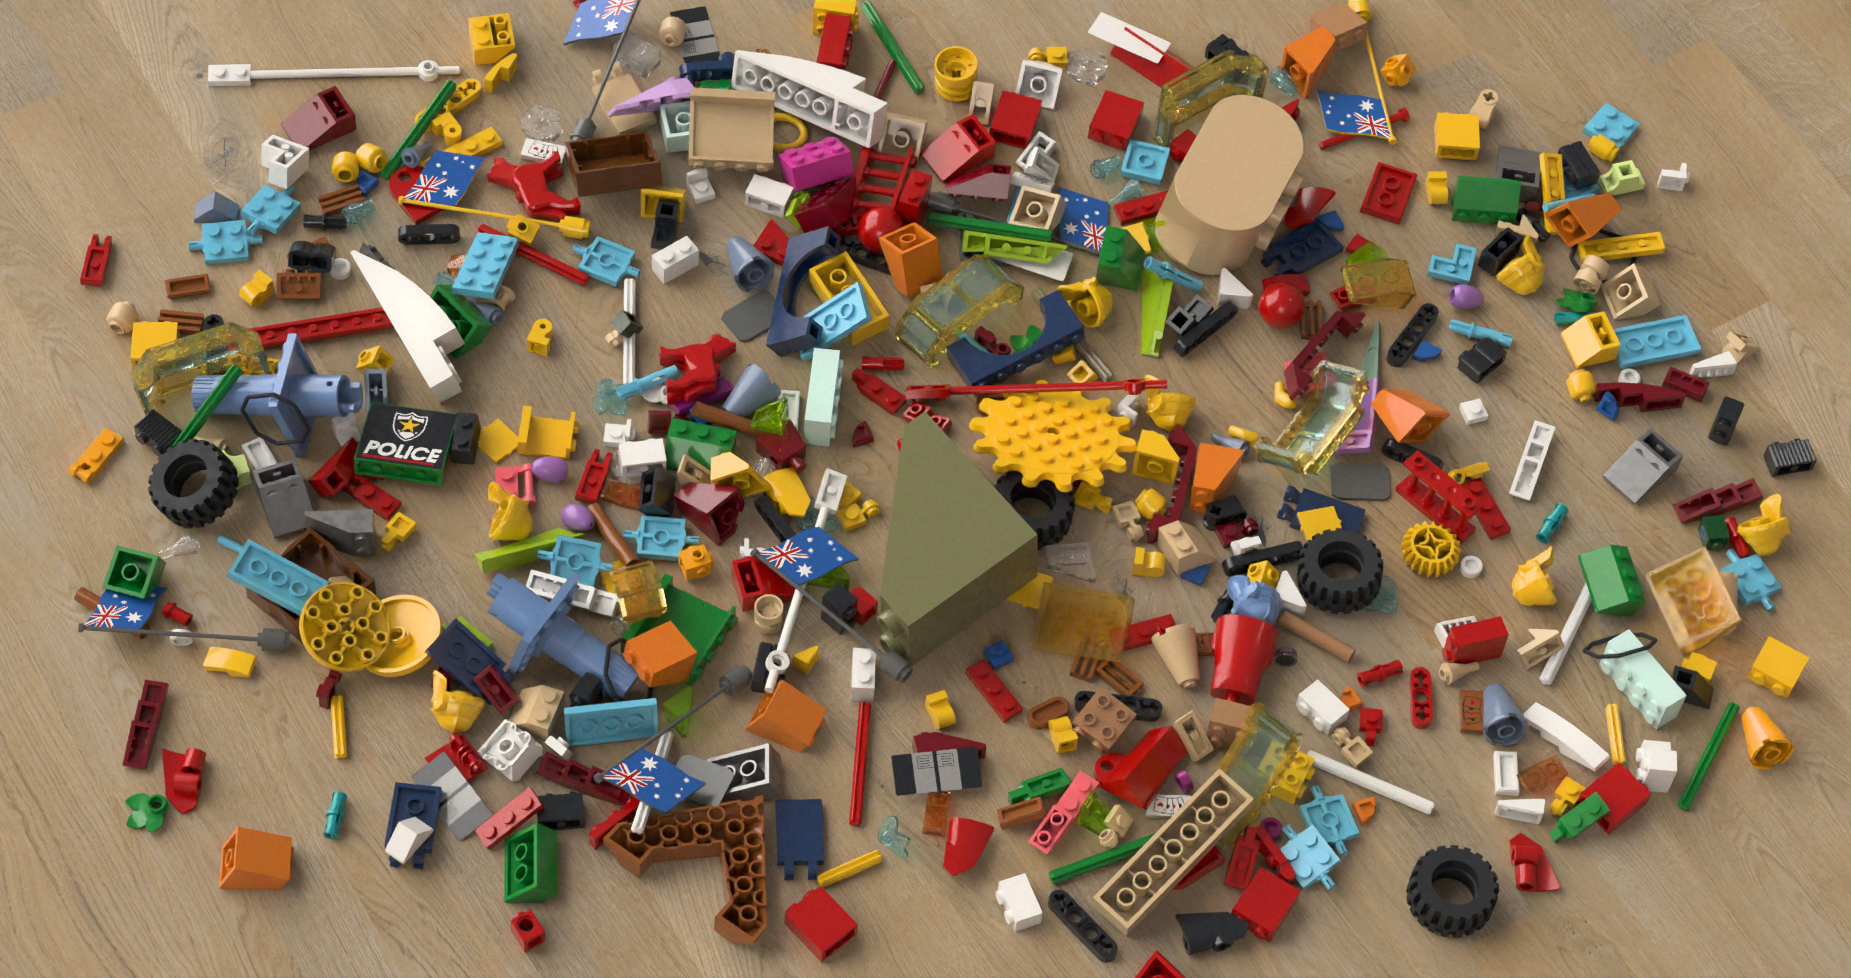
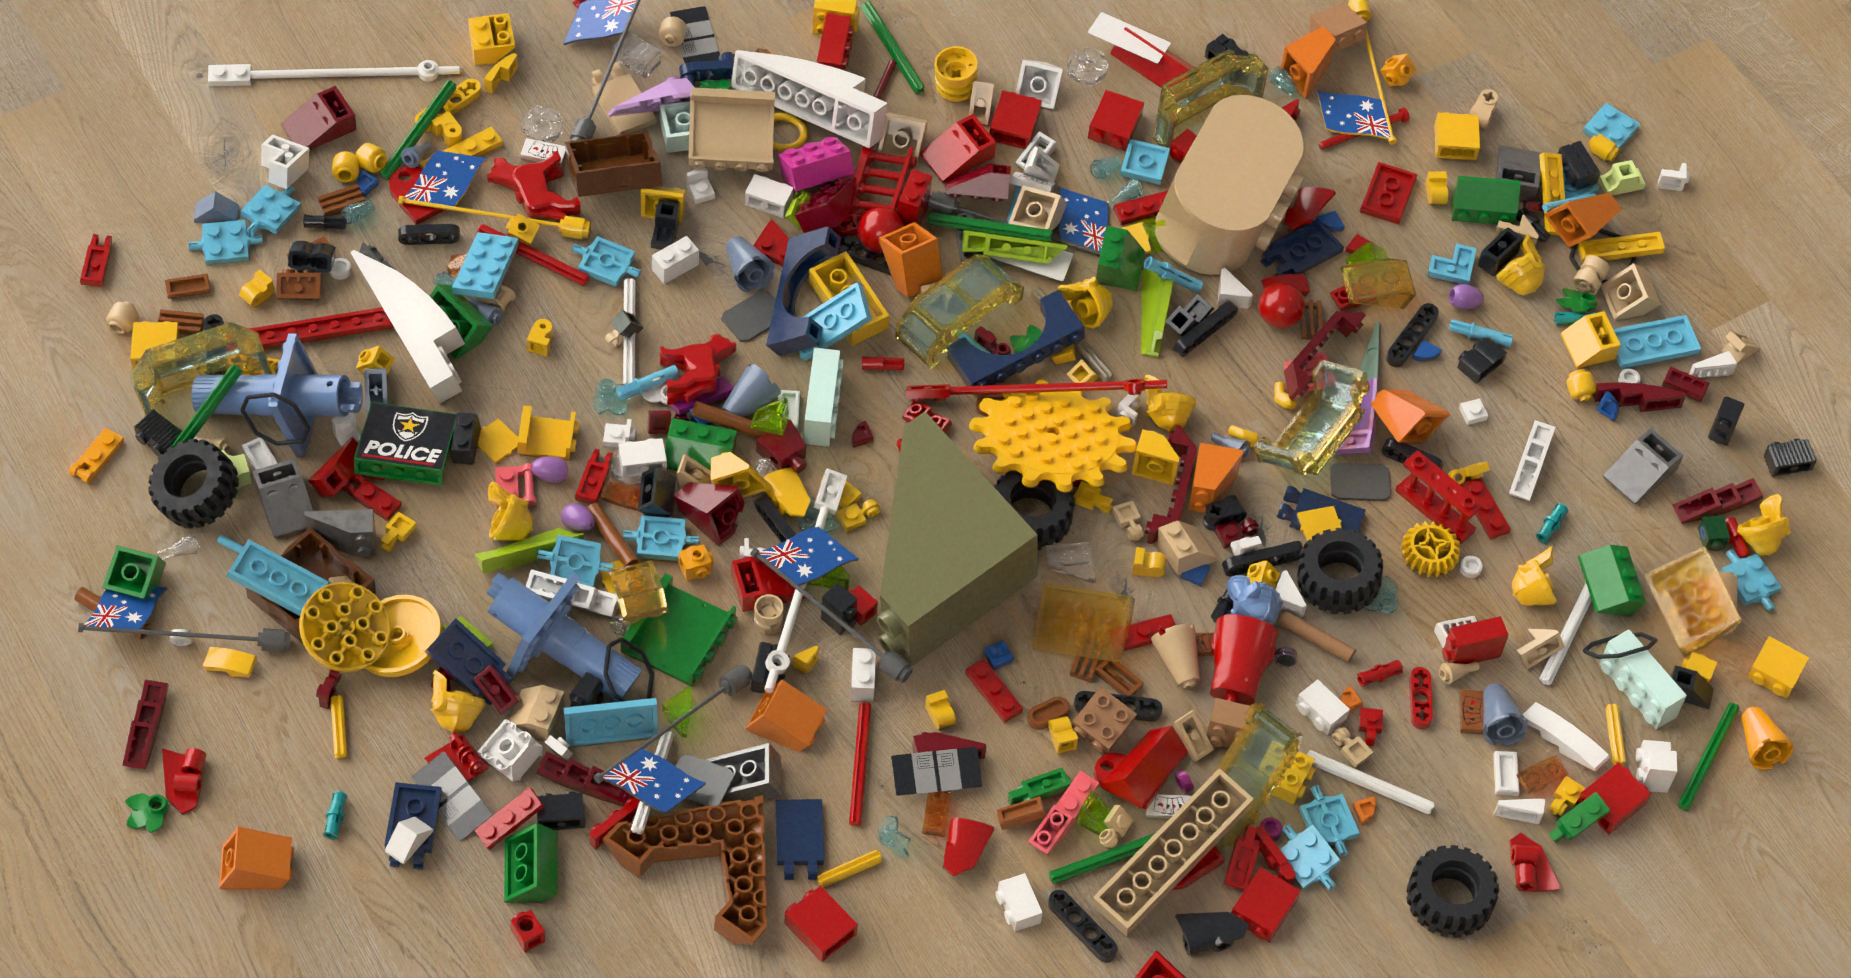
(181, 616): red pin -> none
(661, 655): orange slope -> none
(878, 391): red hinge -> none
(1031, 593): yellow piece -> none
(1054, 55): yellow plate -> none
(1150, 503): yellow head -> none

